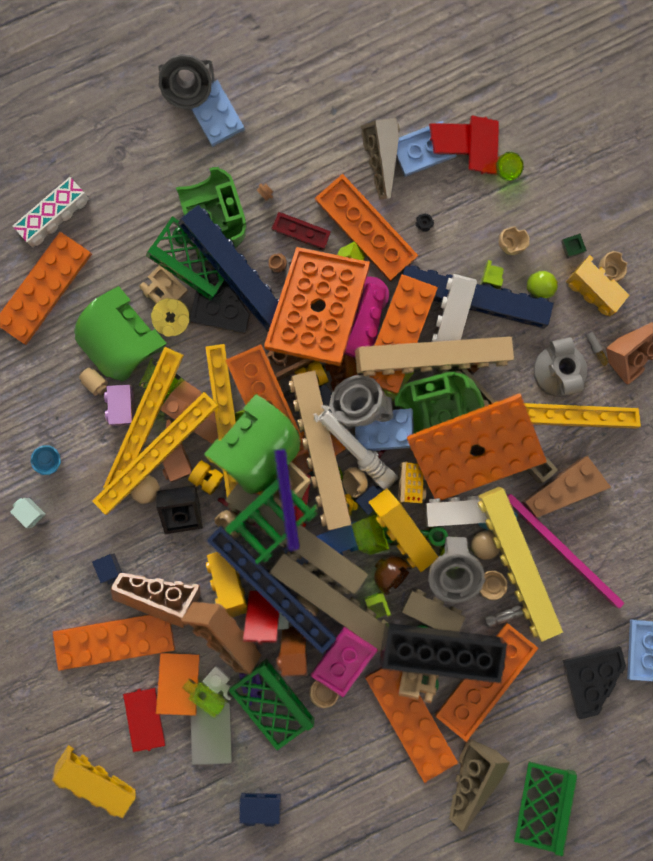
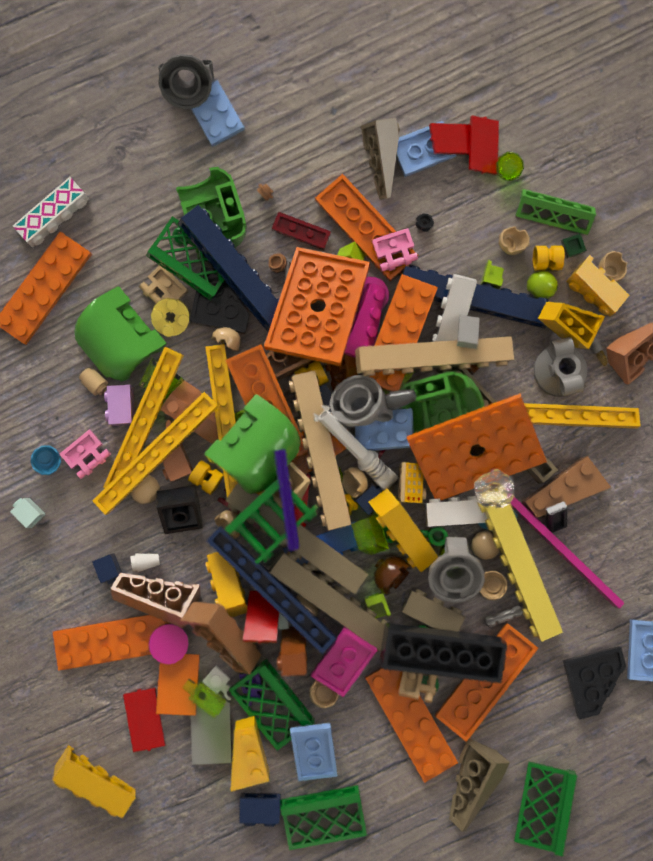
(83, 448): none -> bright pink plate
(144, 561): none -> white cone
(168, 644): none -> dark pink tile
(227, 336): none -> tan hair
(249, 758): none -> yellow wedge
(314, 752): none -> light blue plate
(317, 802): none -> green fence
(392, 244): none -> bright pink plate
(400, 398): none -> dark grey cone
(468, 332): none -> light grey tile
(493, 479): none -> clear plate
(548, 257): none -> yellow wheel
(556, 517): none -> black tile
(558, 205): none -> bright green fence
(571, 322): none -> yellow wedge

